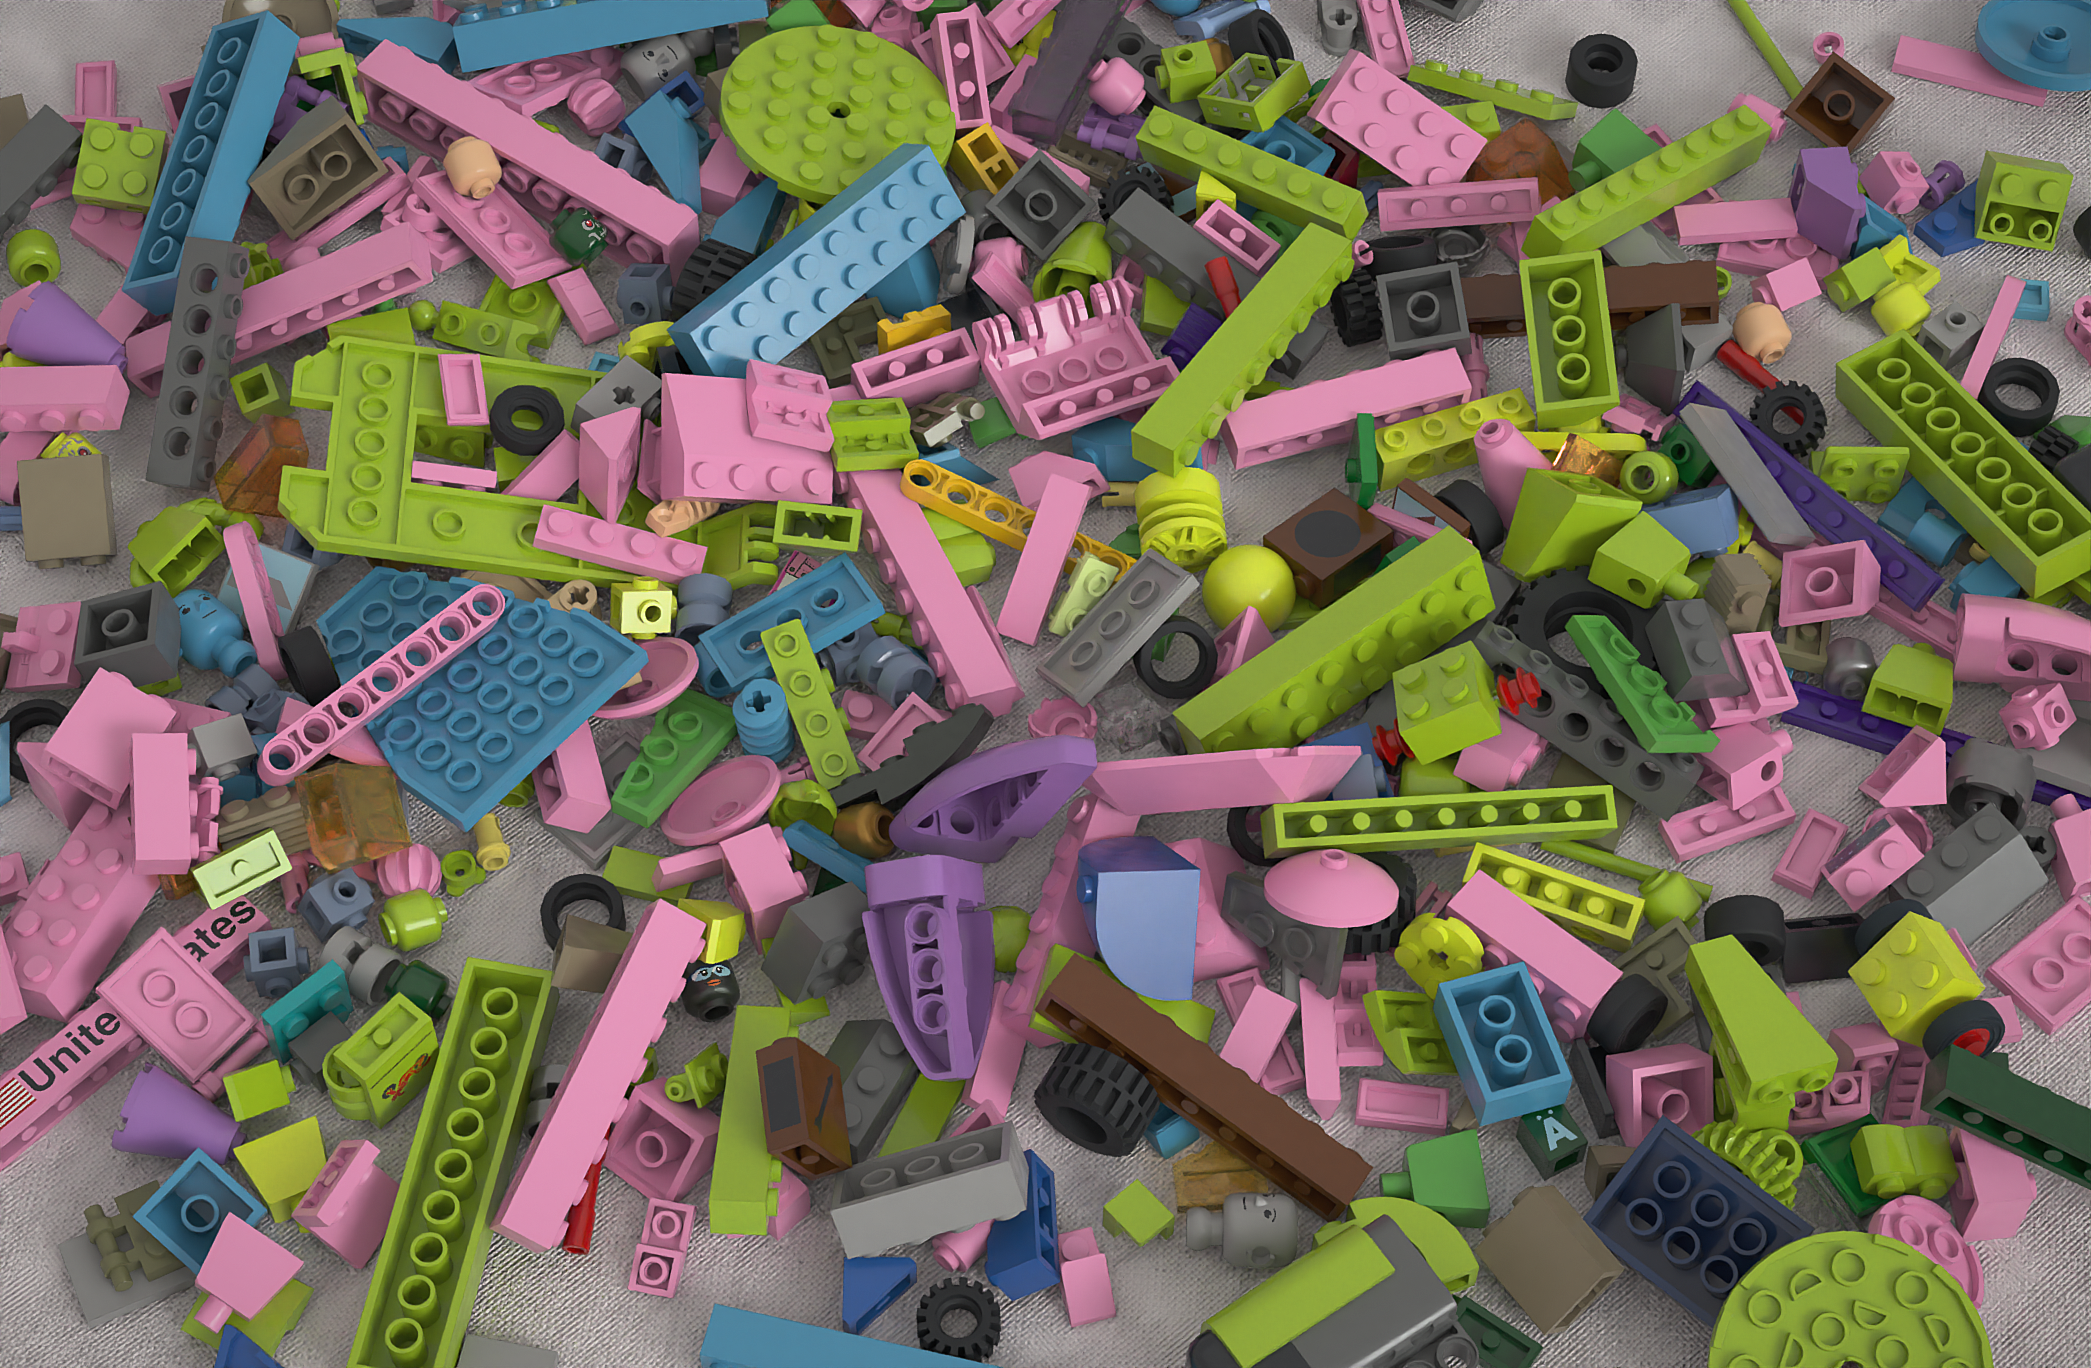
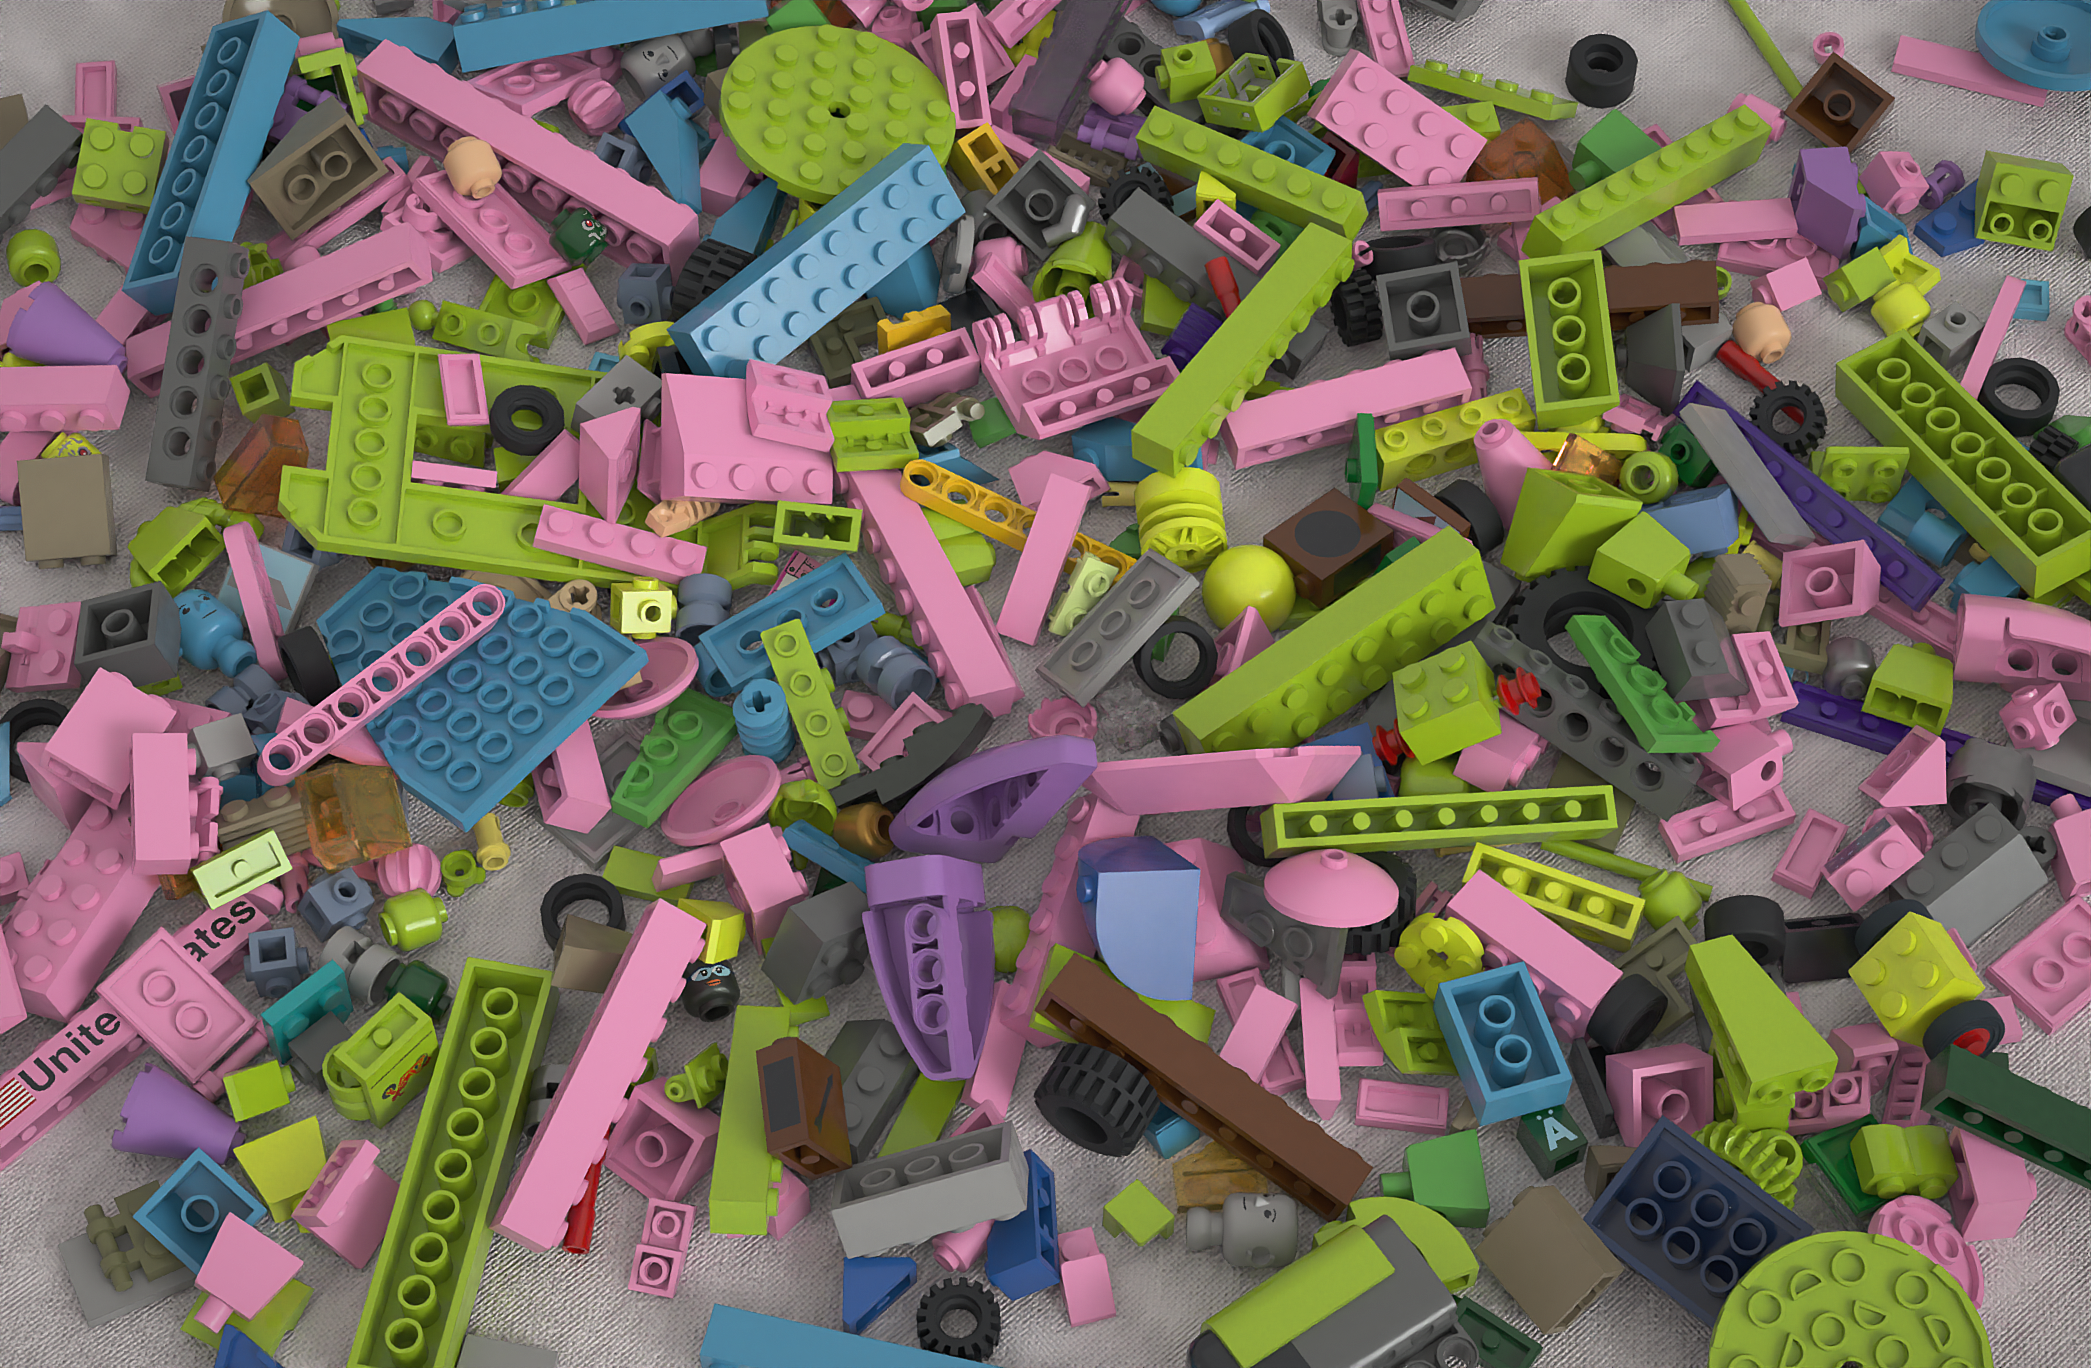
(266, 898): none -> bright pink tile
(1072, 221): none -> flat silver arm

